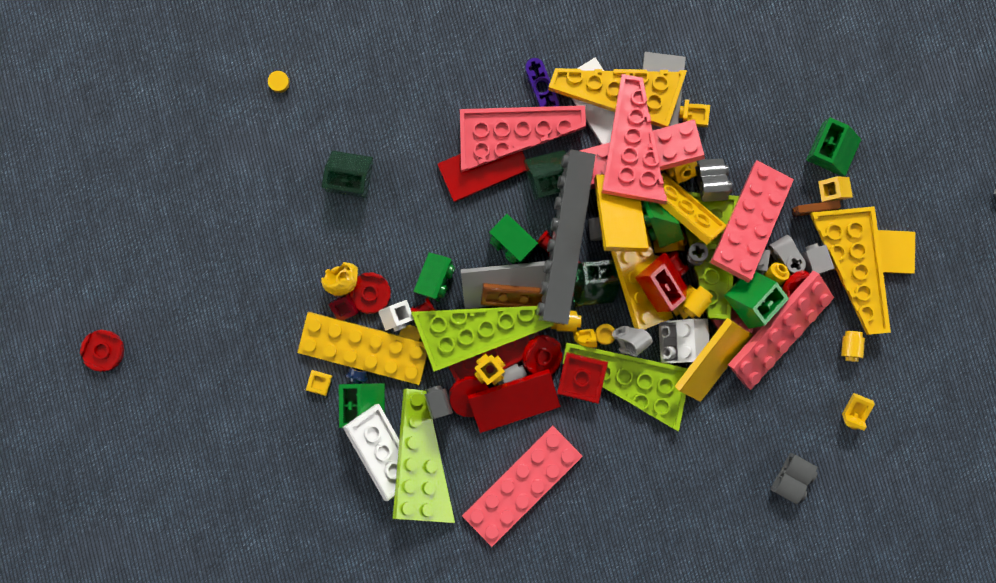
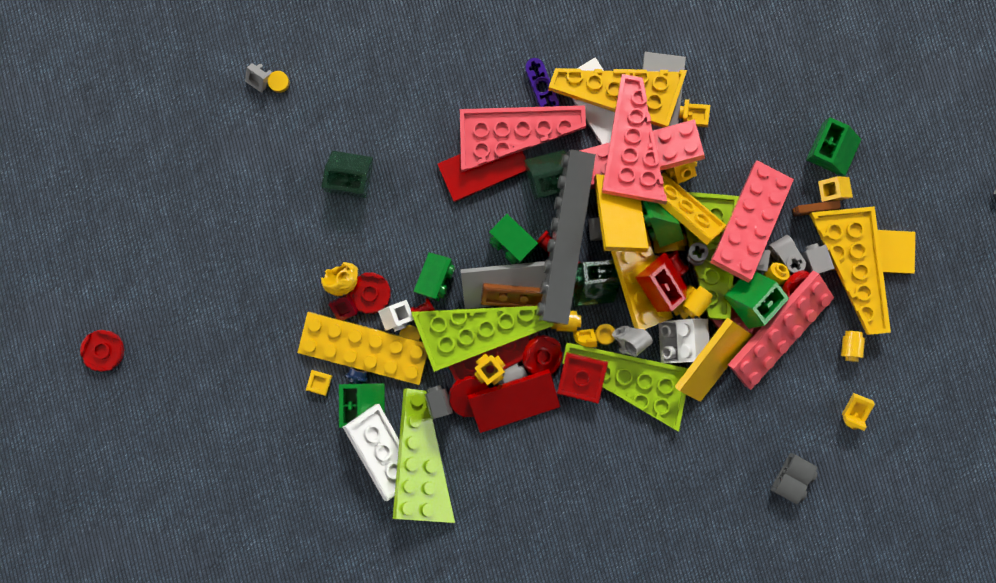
(257, 77): none -> light grey tile
(522, 485): coral plate -> none
(713, 180): dark grey brick -> none

